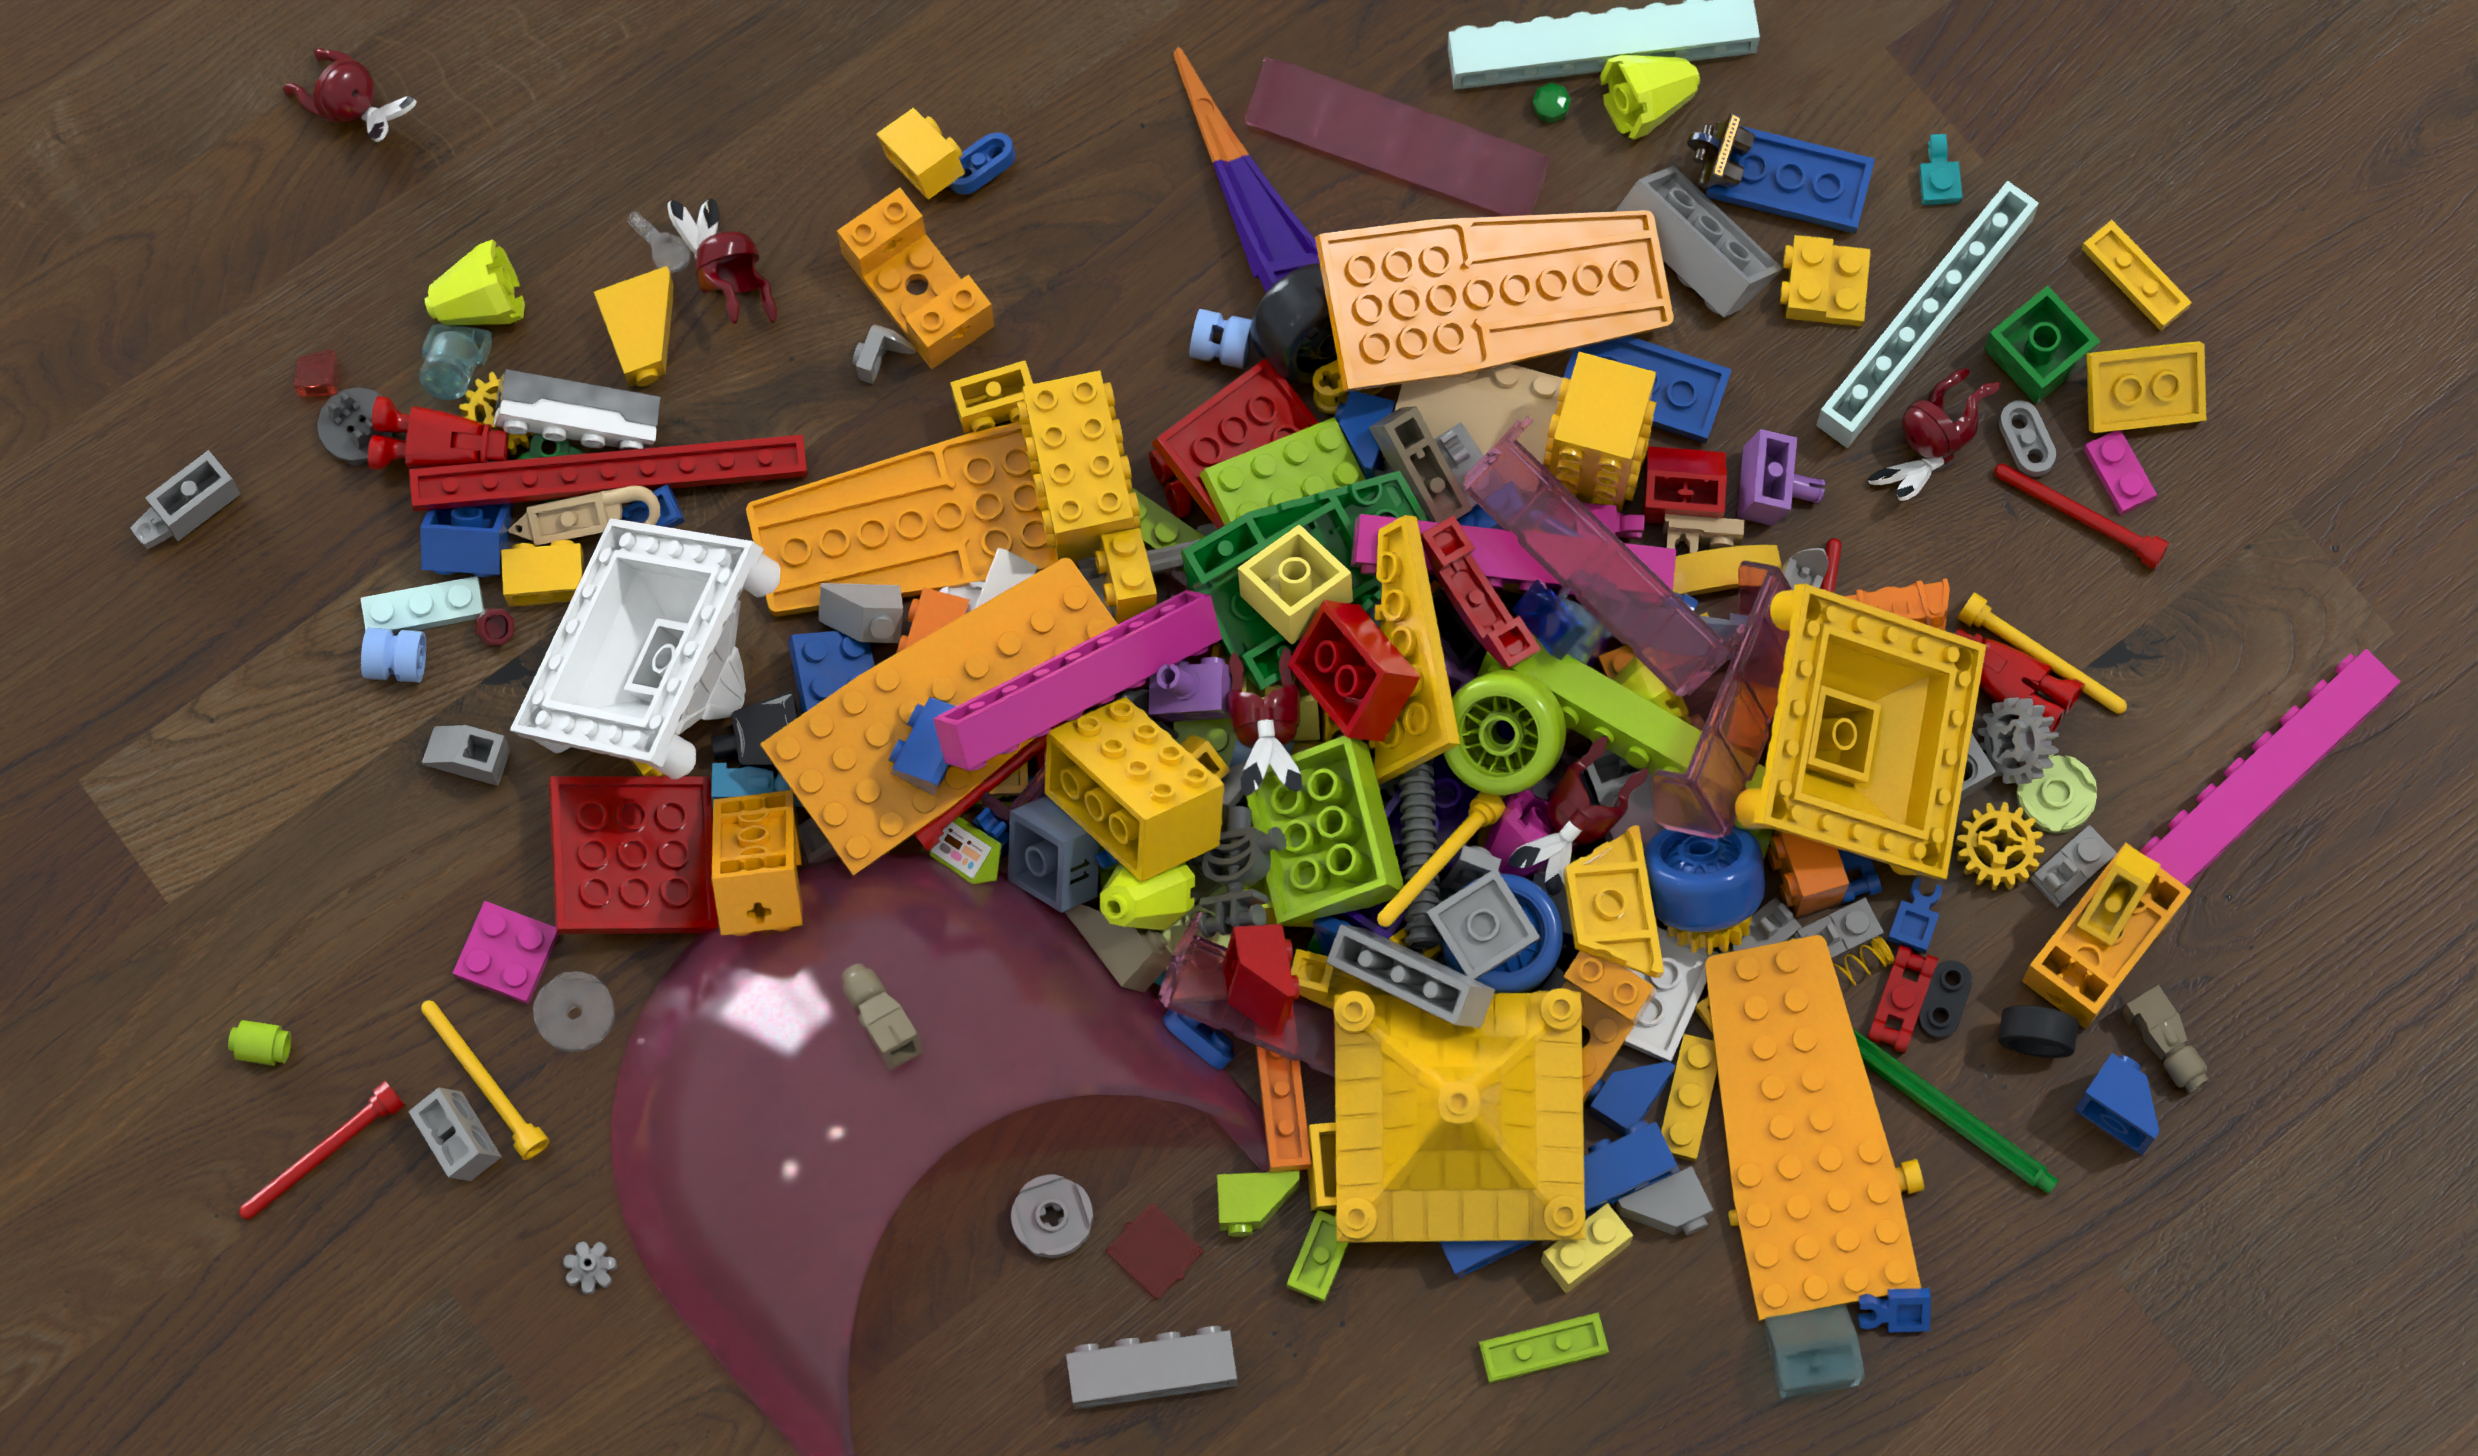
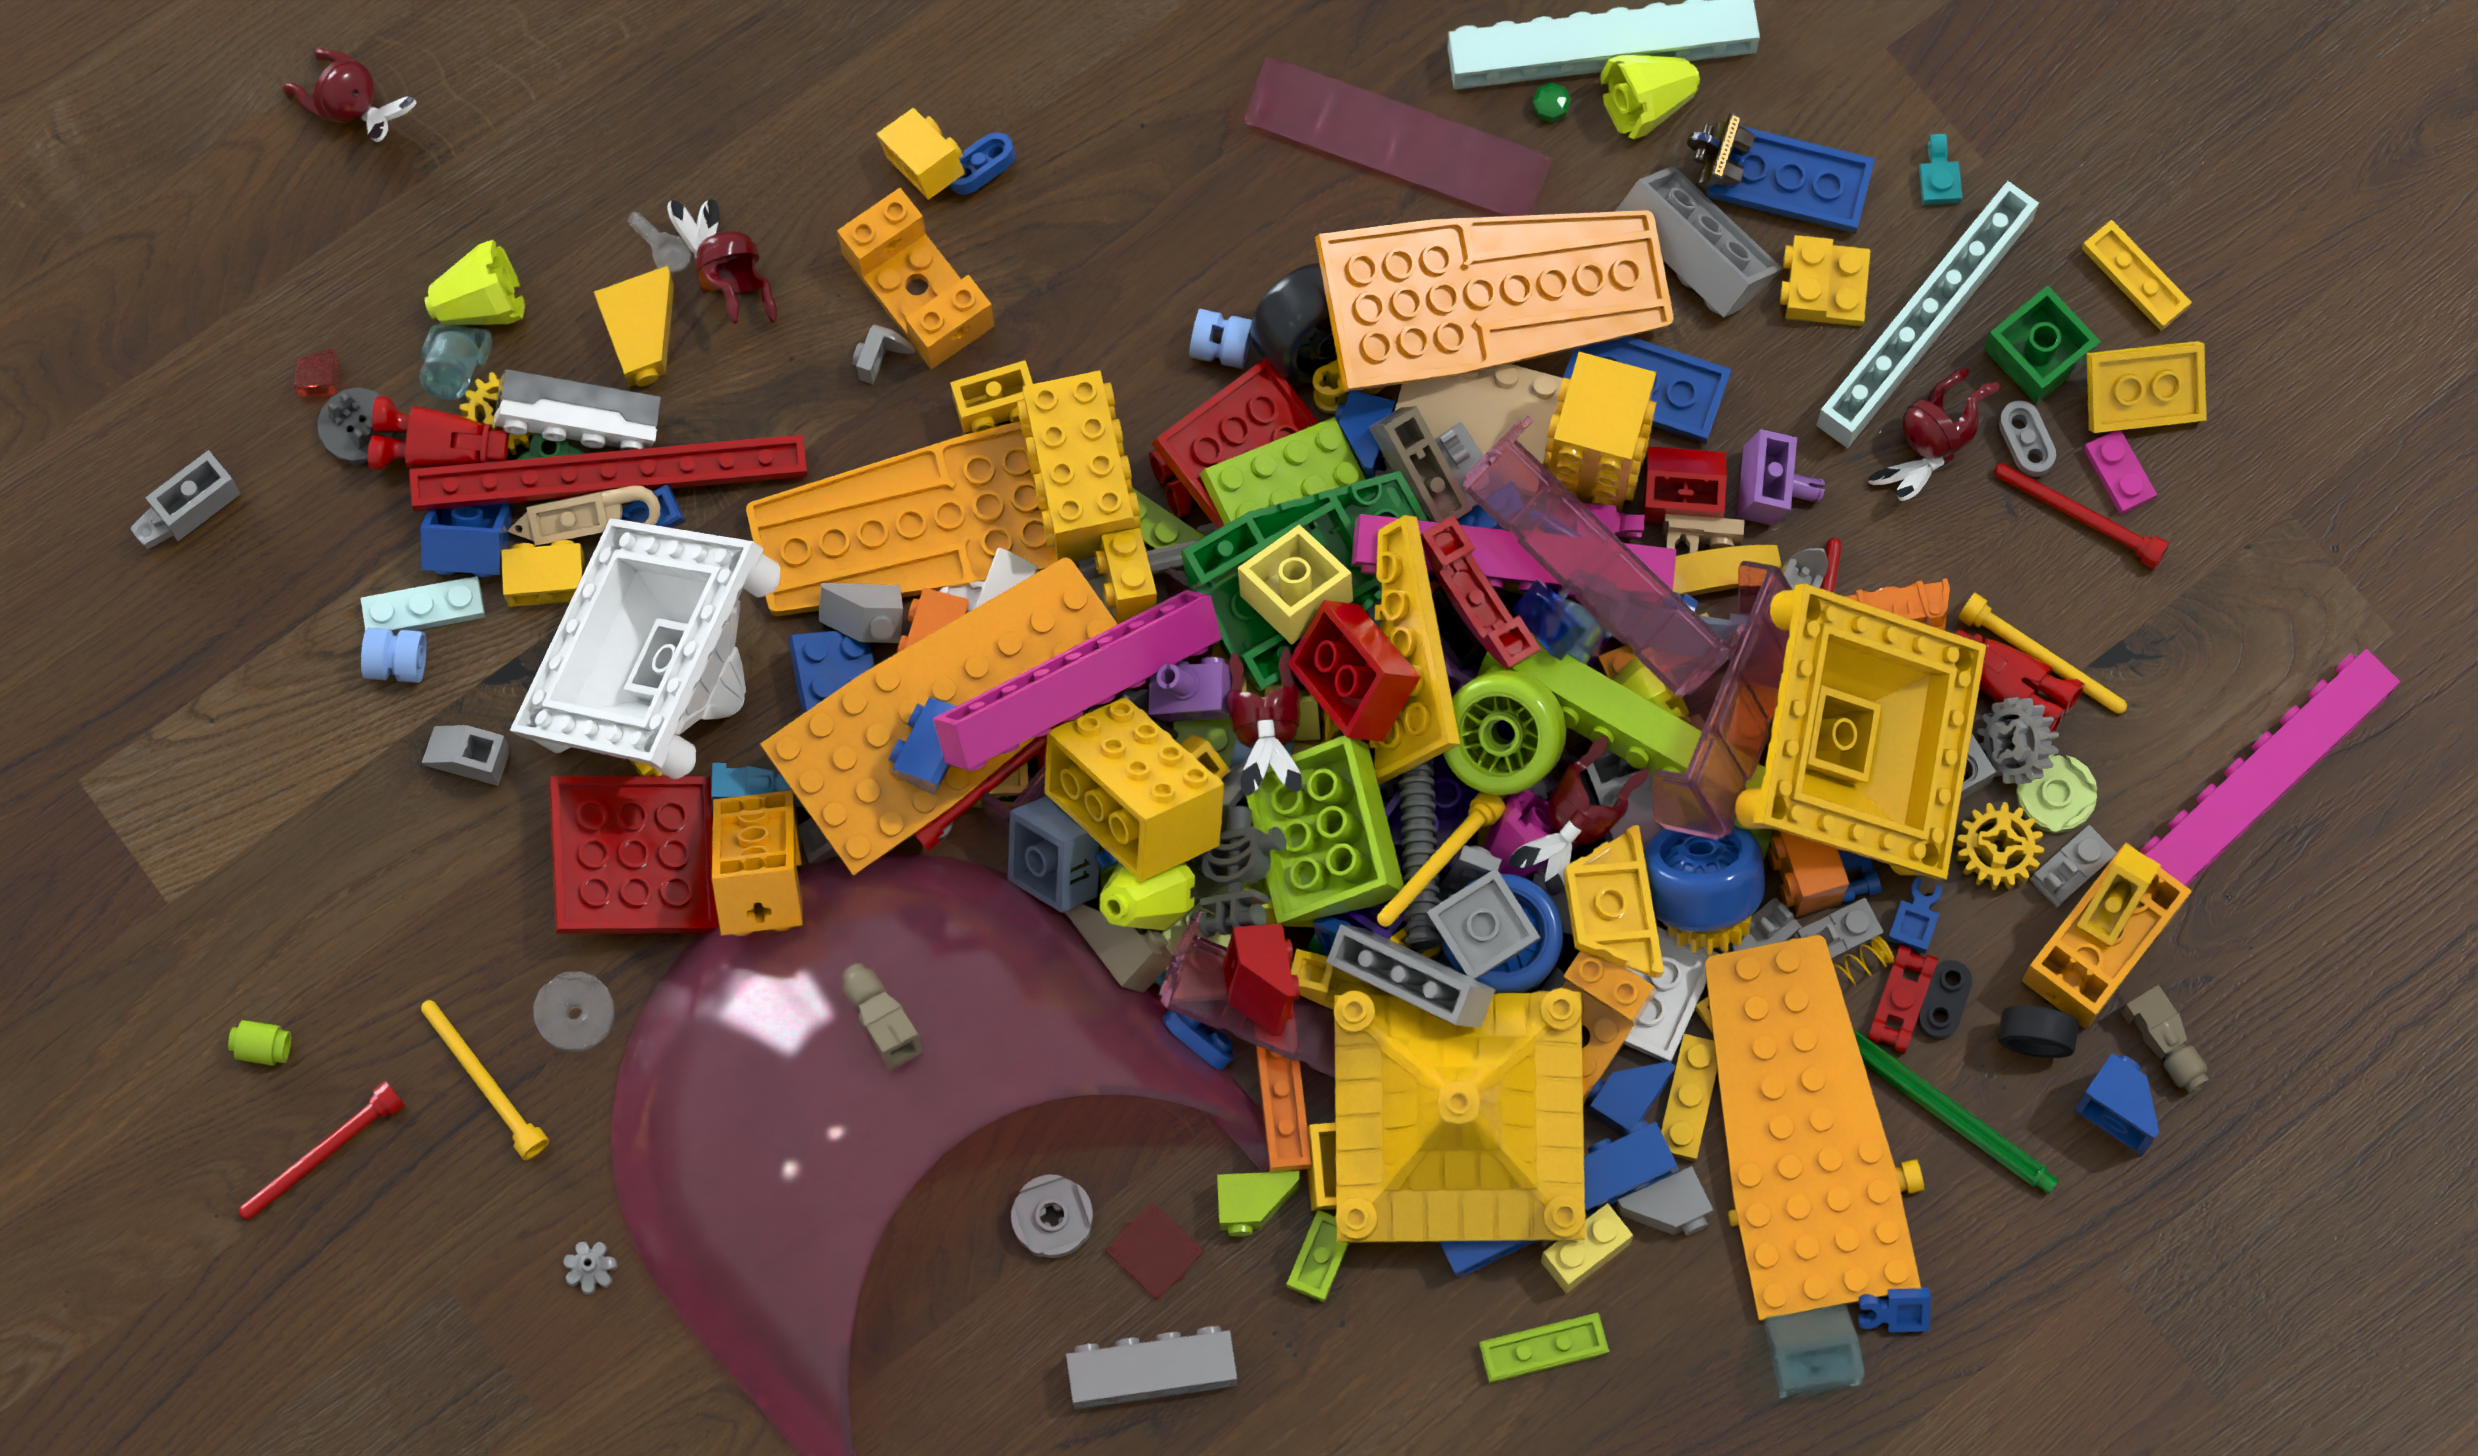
(455, 1134): light grey brick -> none
(494, 626): dark red tile -> none
(506, 952): dark pink plate -> none
(752, 727): black torso -> none
(968, 852): slope -> none
(991, 826): blue plate -> none
(1266, 225): dark purple plate -> none

